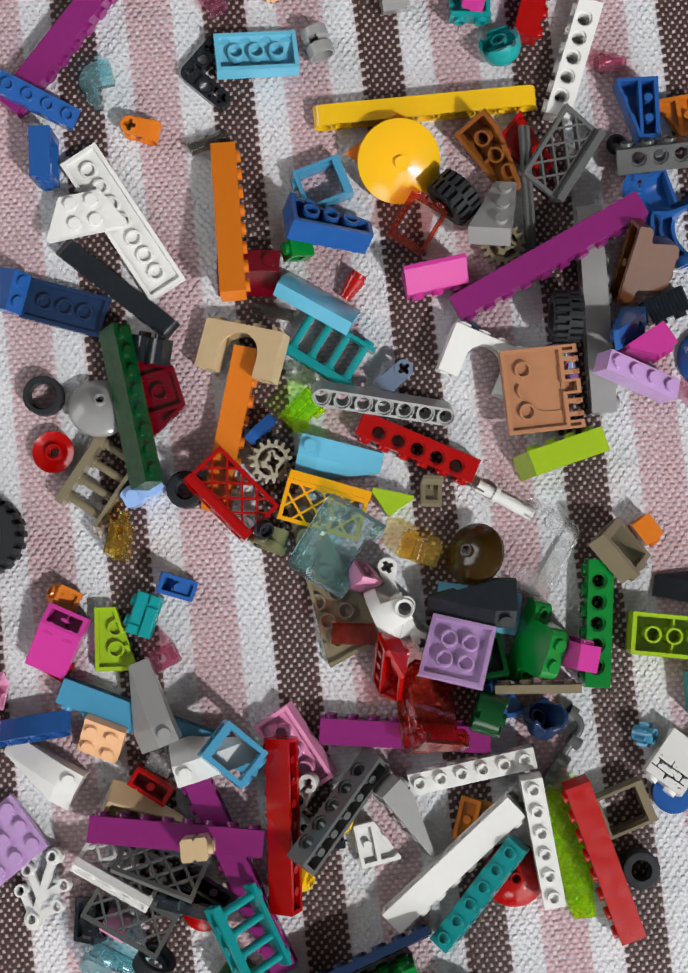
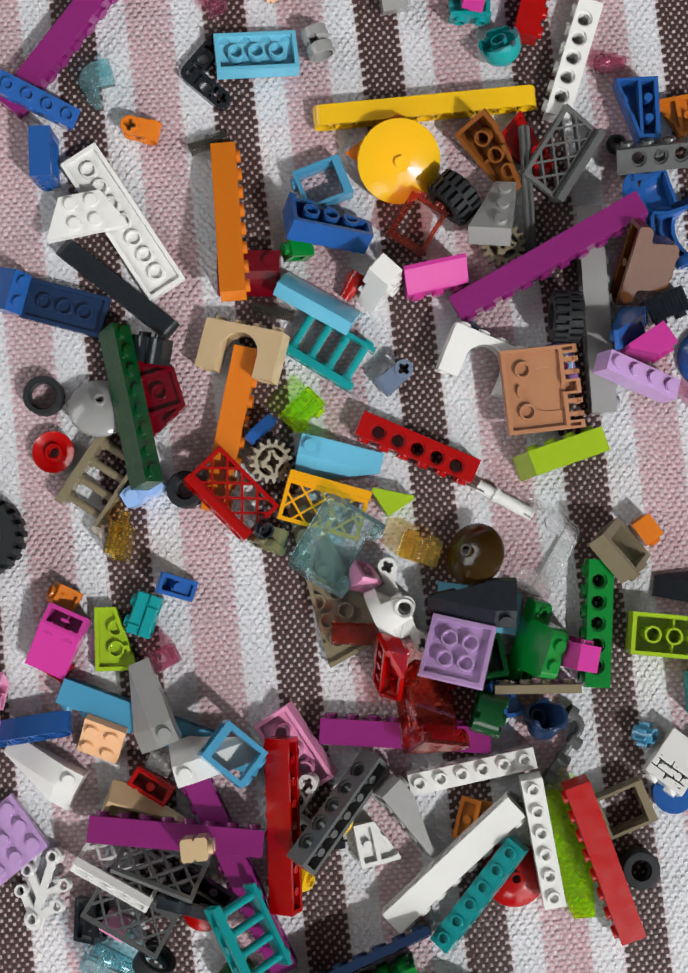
(375, 396): light grey beam -> none
(380, 282): none -> white wedge
(431, 490): dark tan bracket -> none

